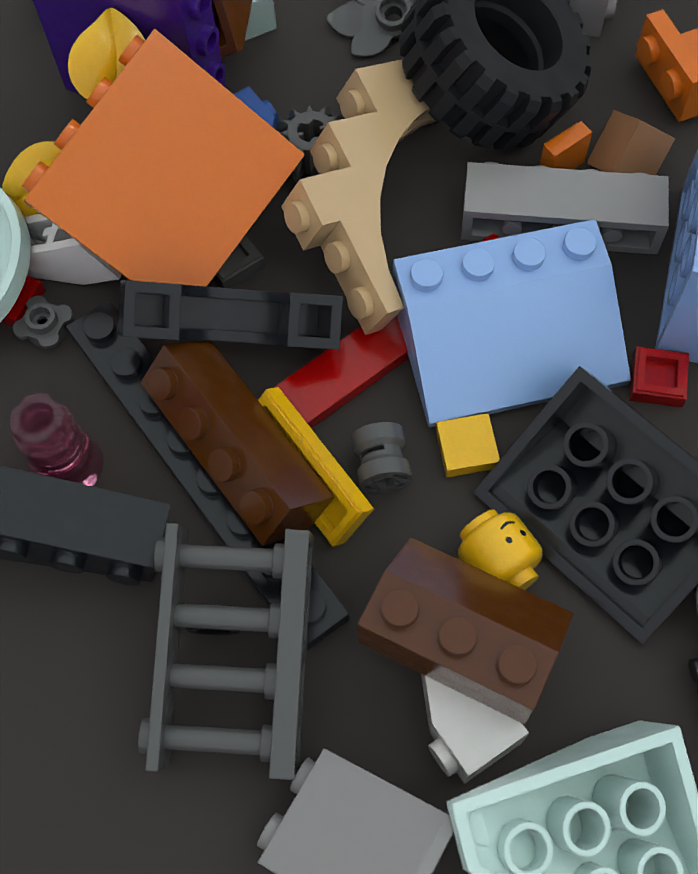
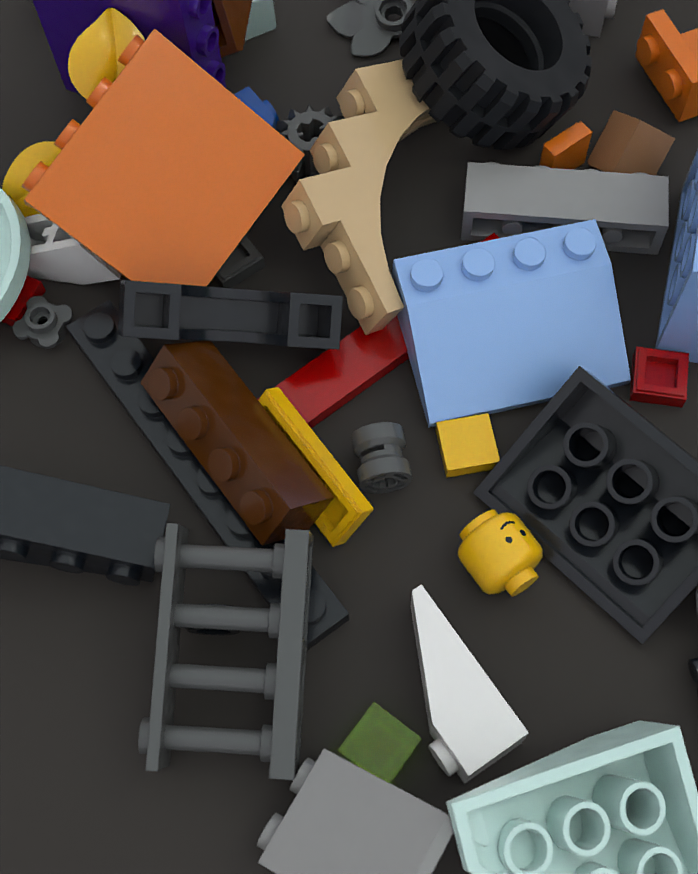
(55, 441): clear pink plant -> none
(380, 744): none -> clear neon green tile
(465, 629): reddish brown slope -> none

